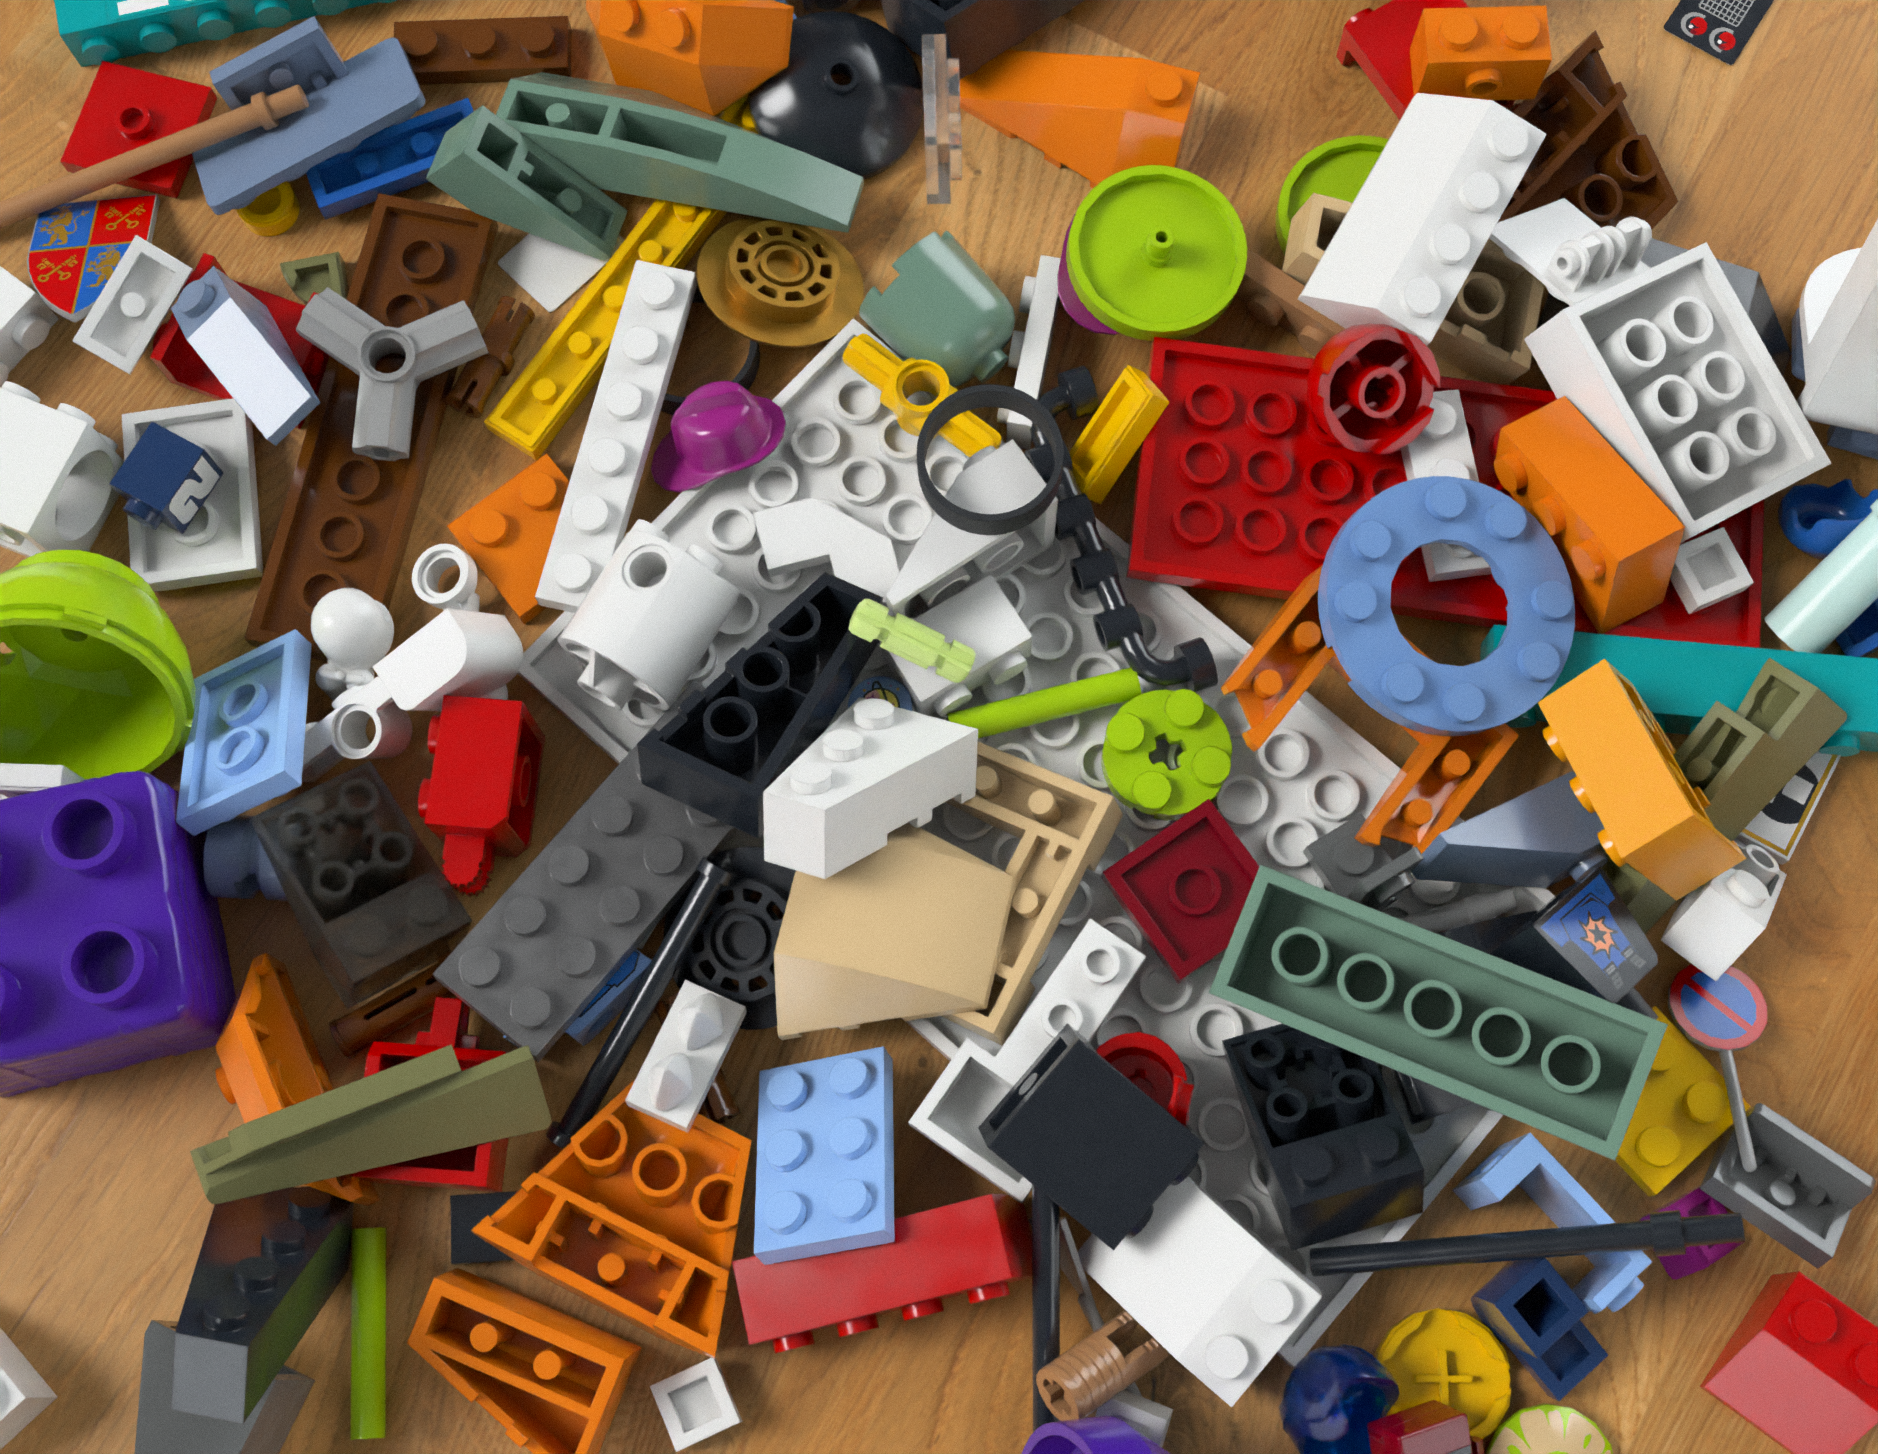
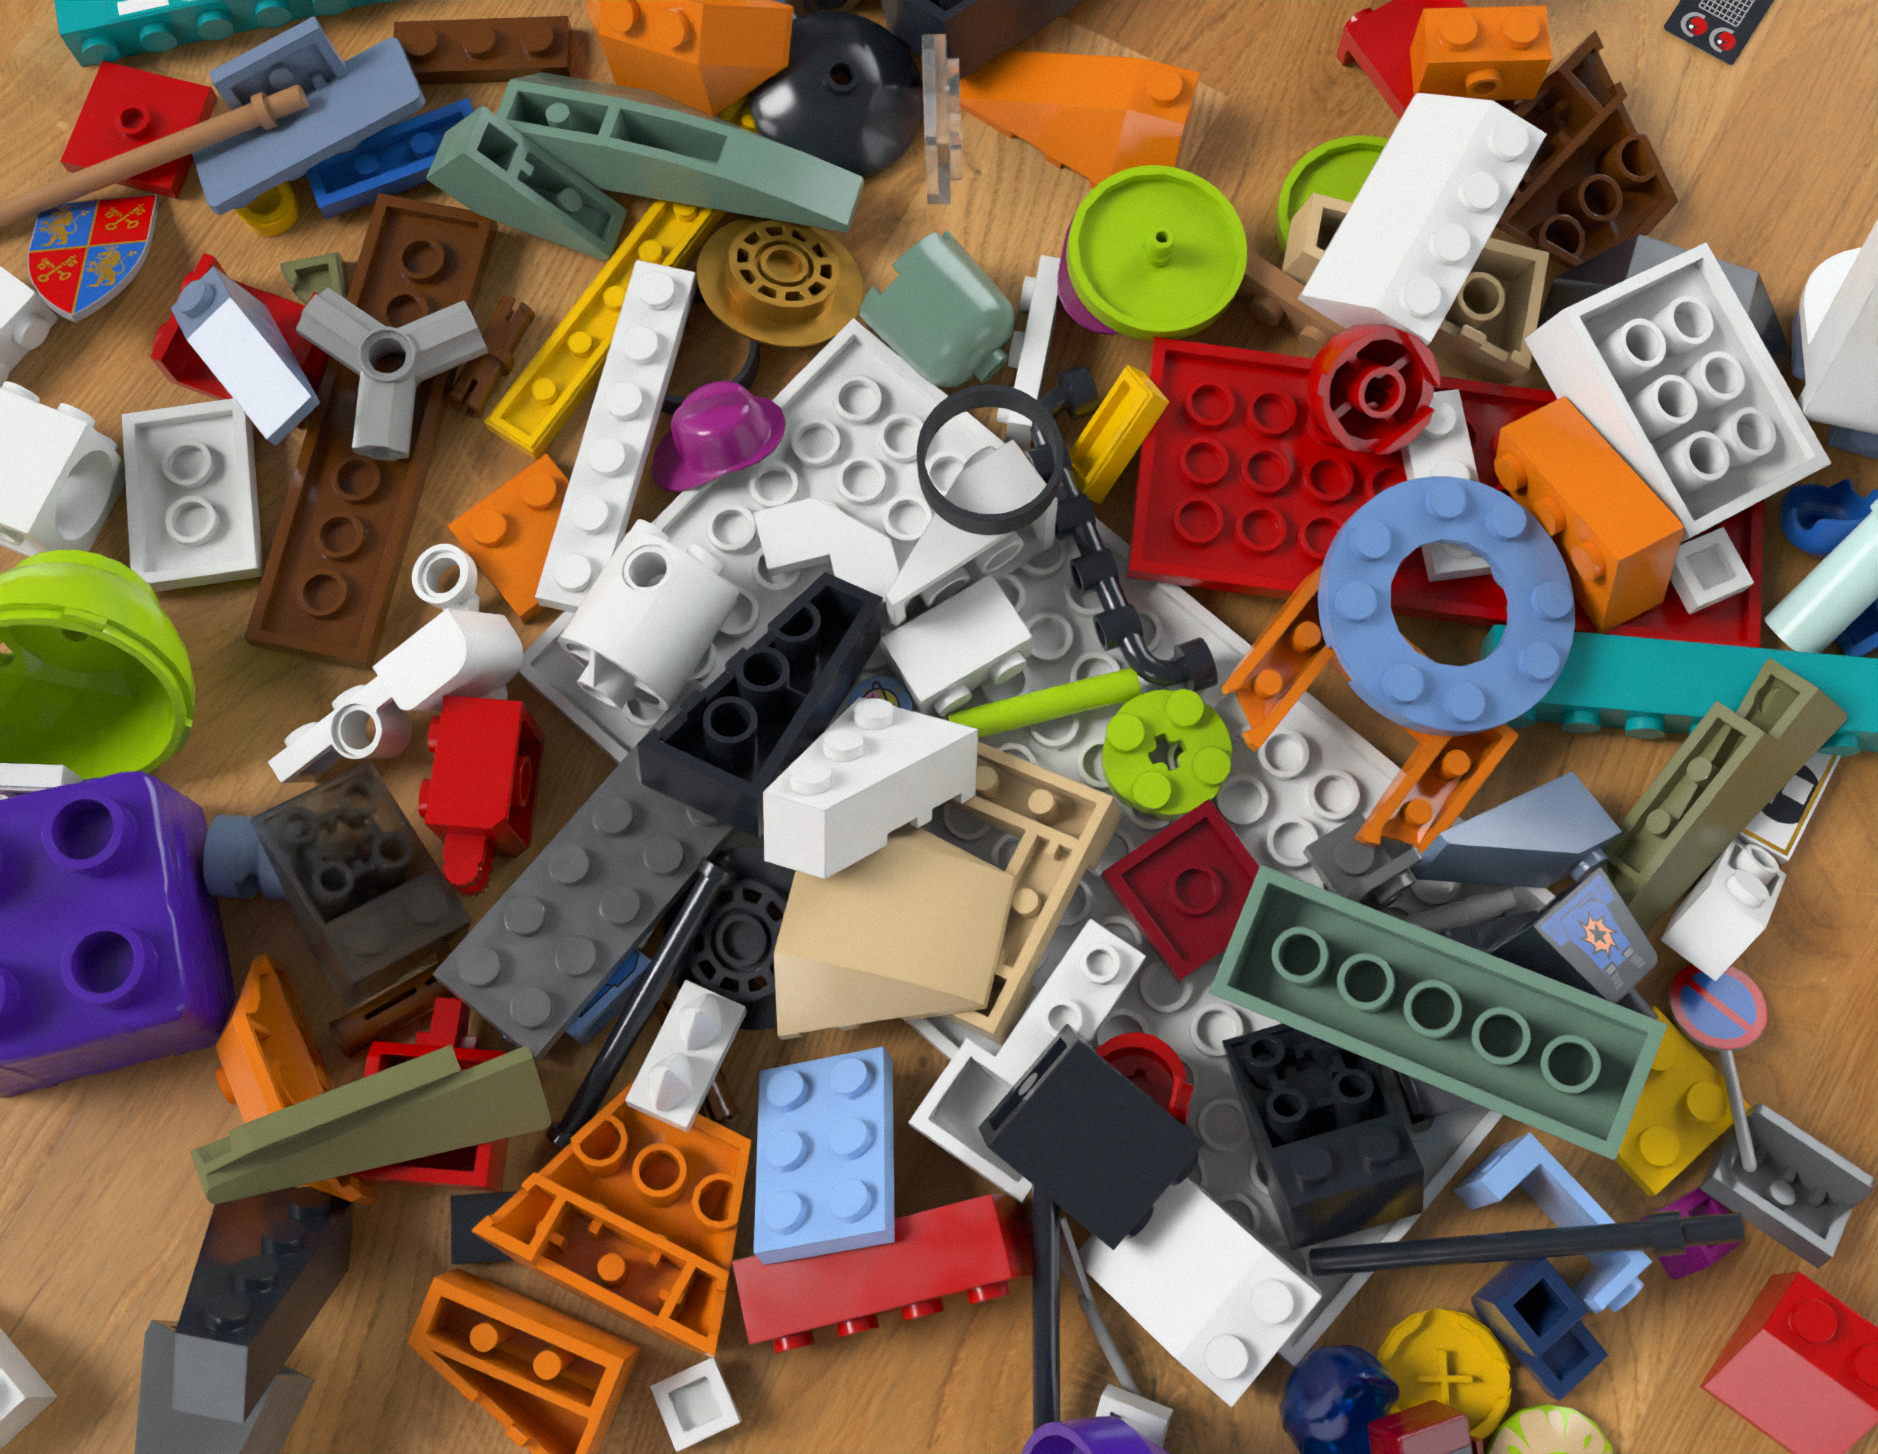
(133, 305): white tile -> none
(165, 479): dark blue brick -> none
(246, 733): light blue plate -> none
(353, 636): white piece -> none
(368, 1334): lime piece -> none
(549, 269): white sticker -> none
(902, 379): yellow axle -> none
(912, 640): yellowish green axle -> none
(1096, 1369): medium nougat hinge -> none
(1572, 251): white hinge -> none
(1634, 782): light orange wedge -> none

